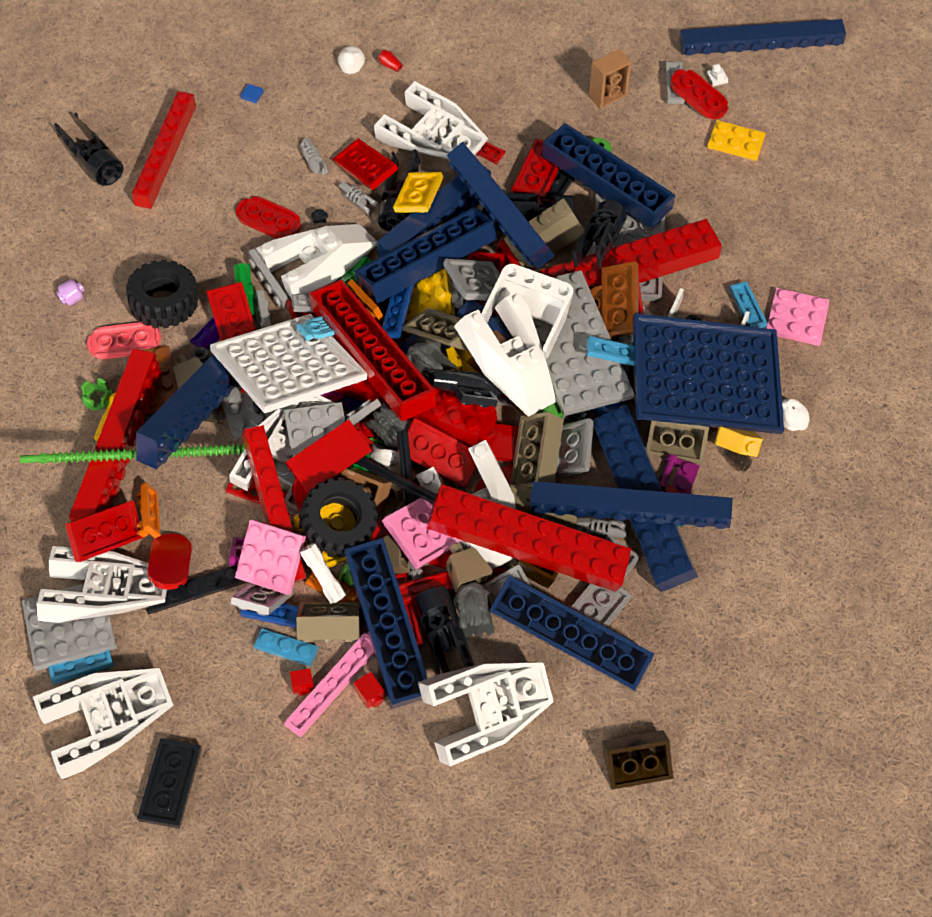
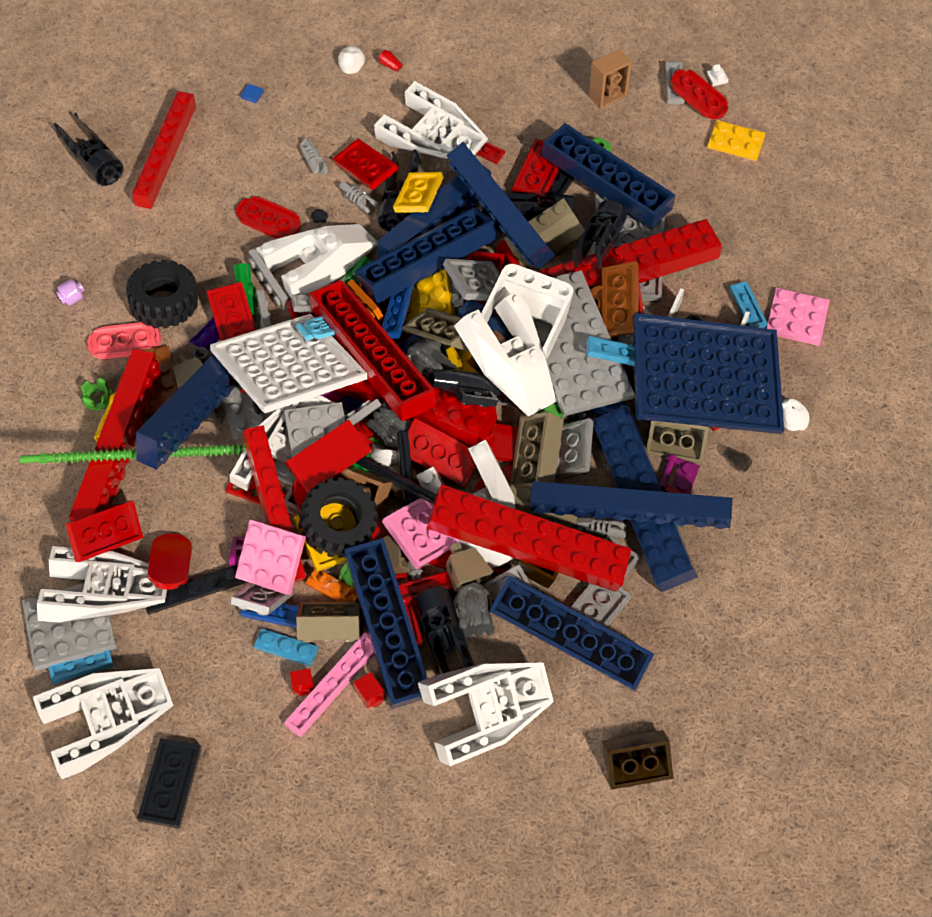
(149, 510): orange plate -> none
(314, 559): white axle -> none
(739, 441): yellow slope -> none
(762, 37): dark blue brick -> none

